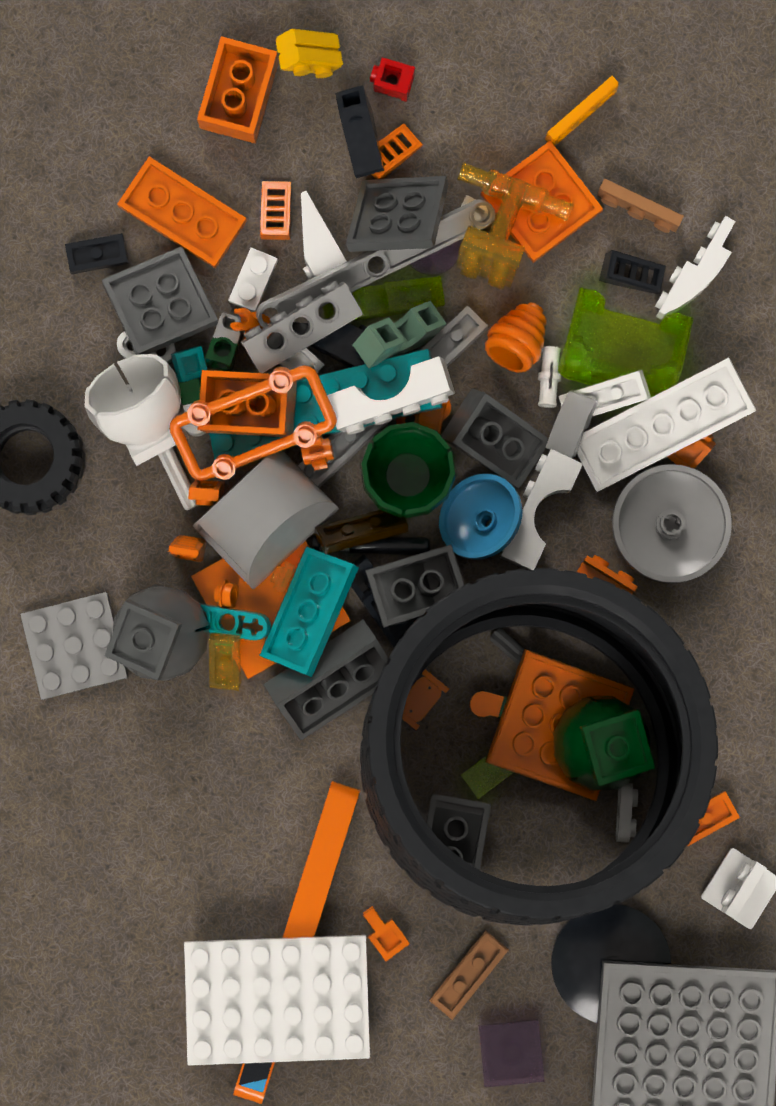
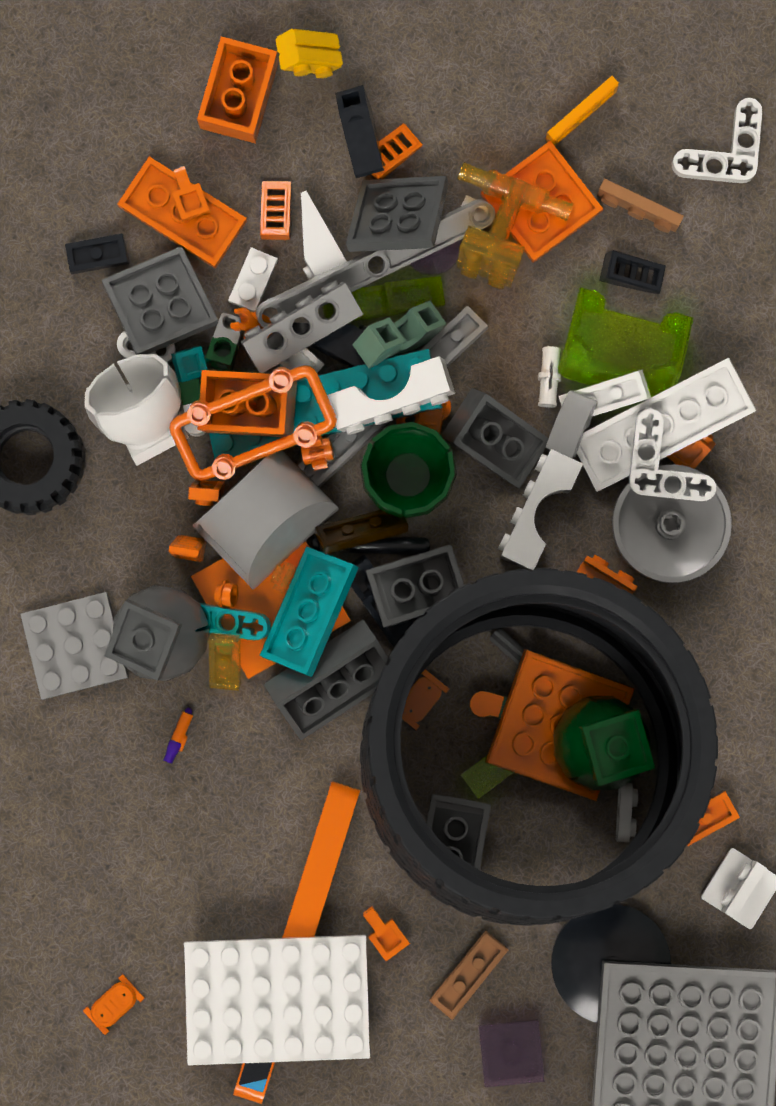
(113, 1004): none -> orange piece
(177, 477): white axle -> none
(179, 738): none -> piece
(189, 199): none -> orange plate
(401, 72): red brick -> none
(471, 507): dark azure dish -> none
(517, 338): orange piece -> none
(651, 466): none -> white beam
(693, 279): white slope -> none
(737, 155): none -> white beam

